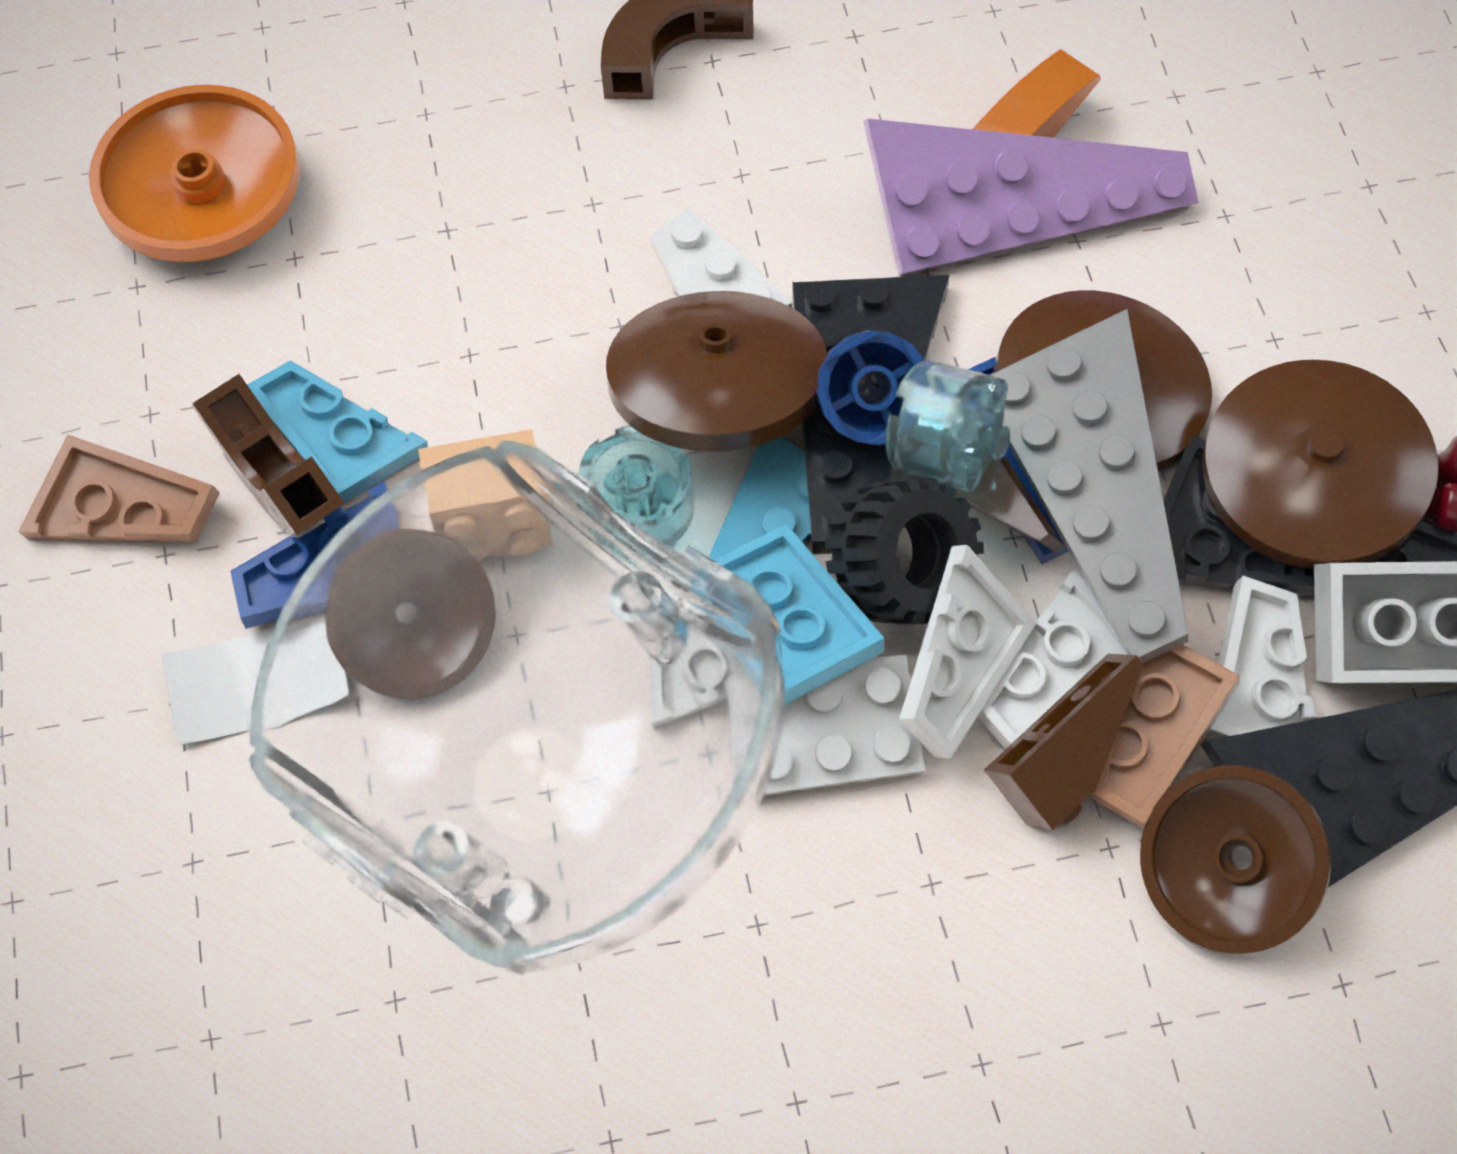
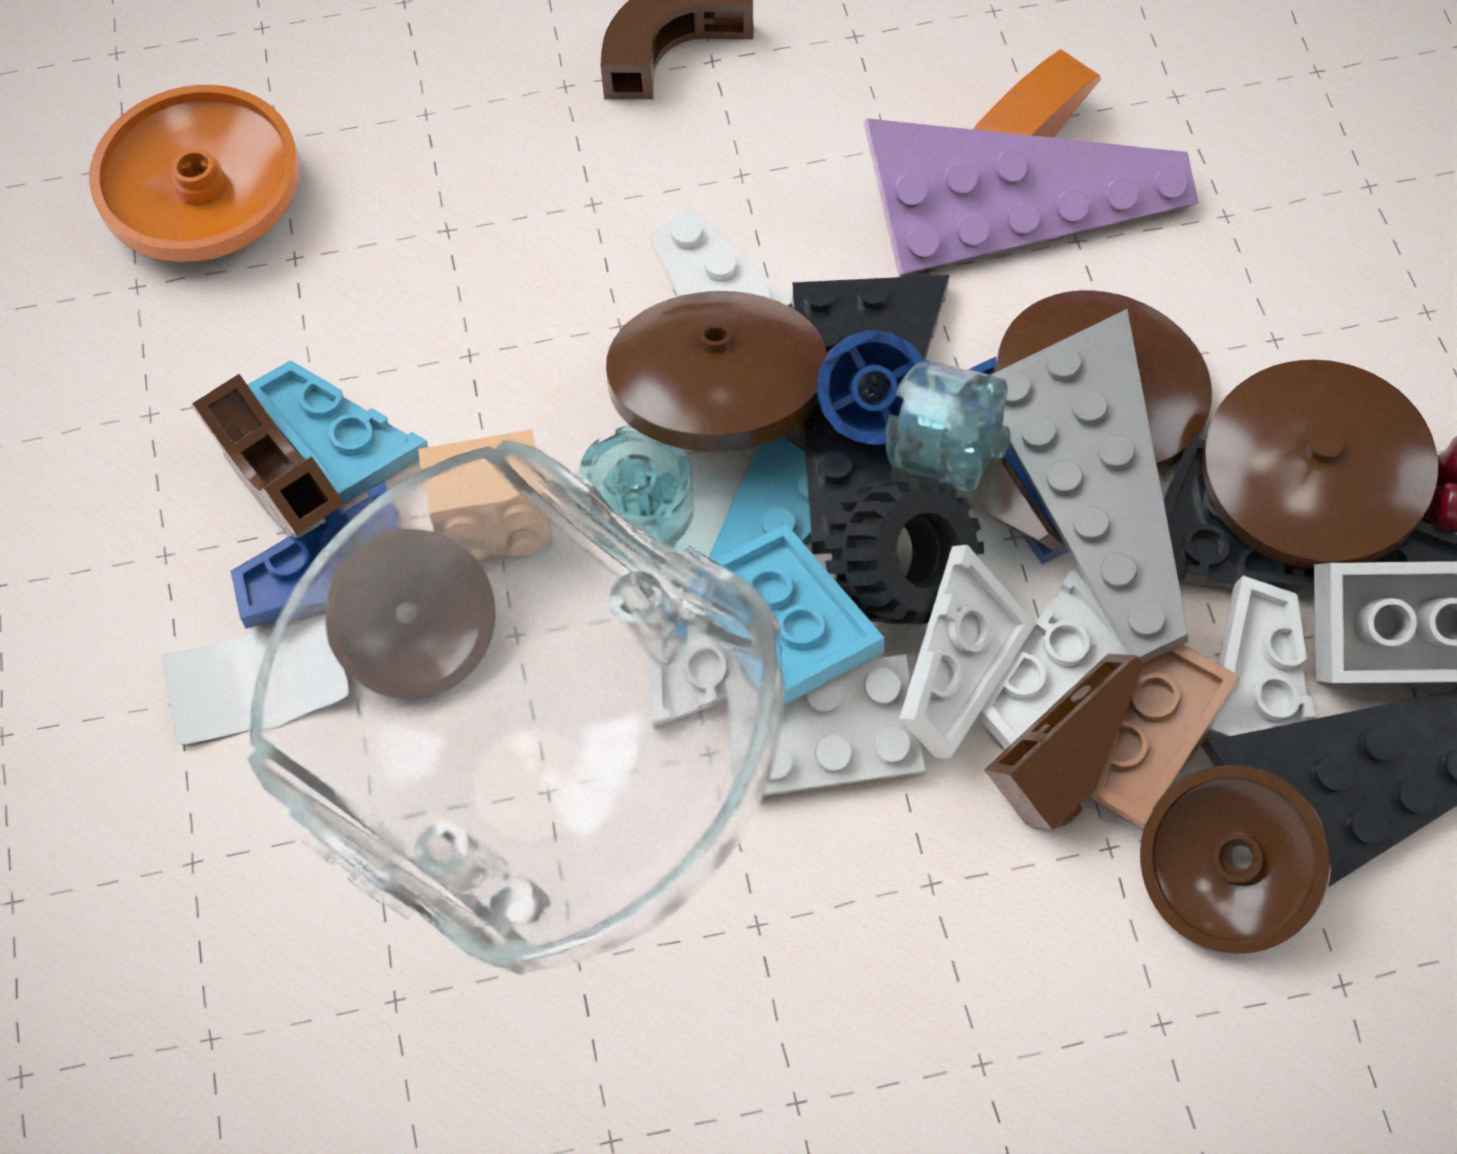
(116, 498): nougat wing -> none

